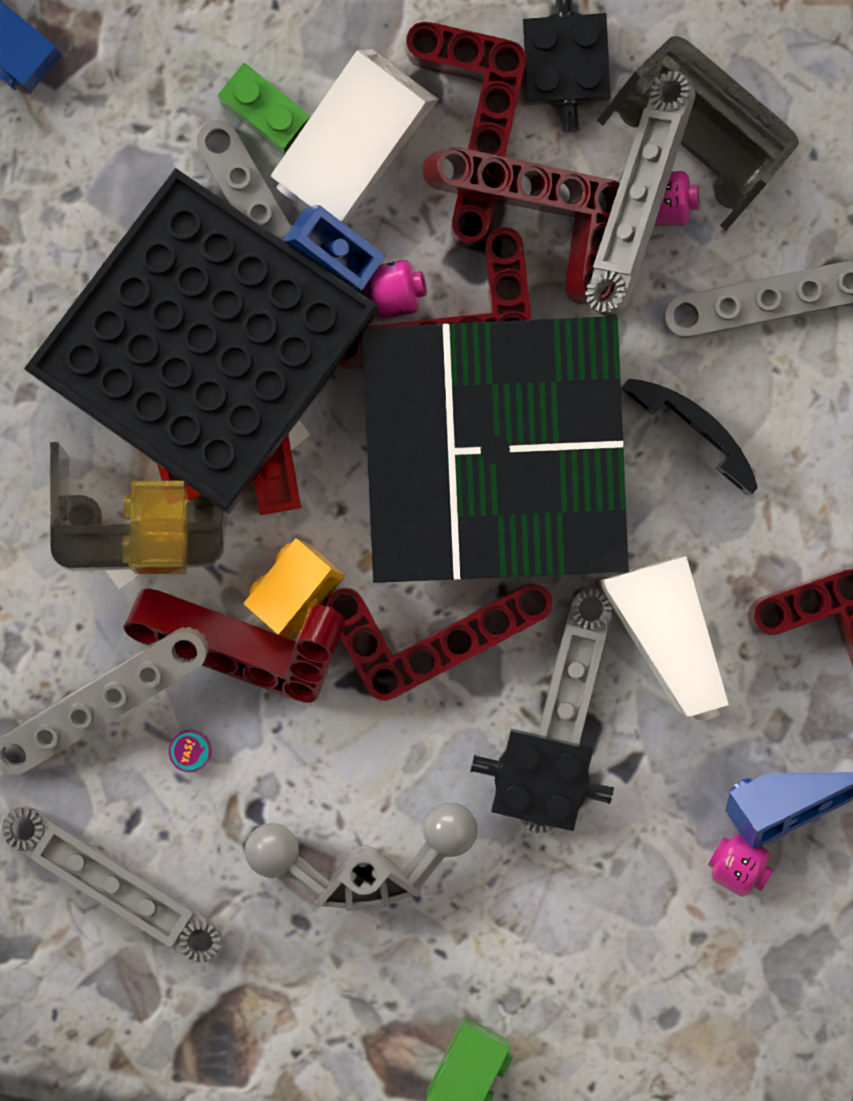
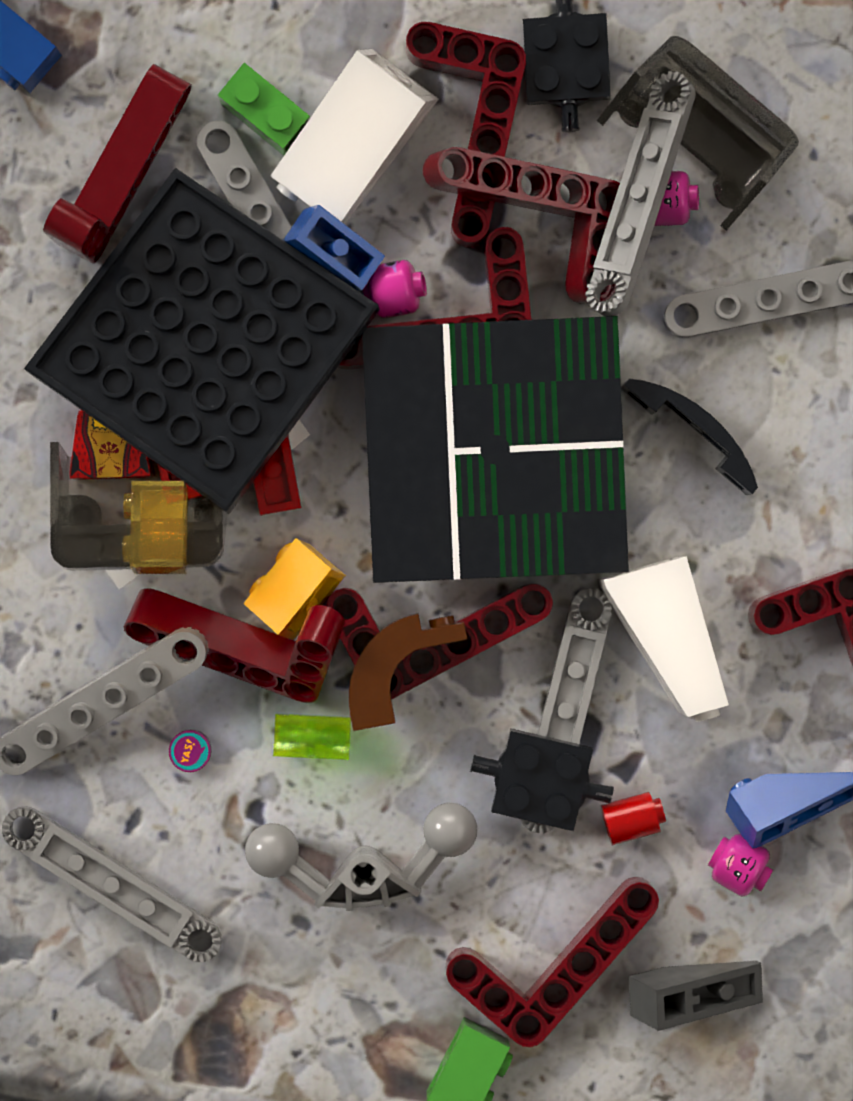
(95, 215): none -> dark red beam
(104, 455): none -> torso
(312, 736): none -> clear neon green hips
(371, 679): none -> reddish brown arch
(560, 970): none -> dark red beam
(632, 818): none -> red brick
(693, 992): none -> dark grey slope

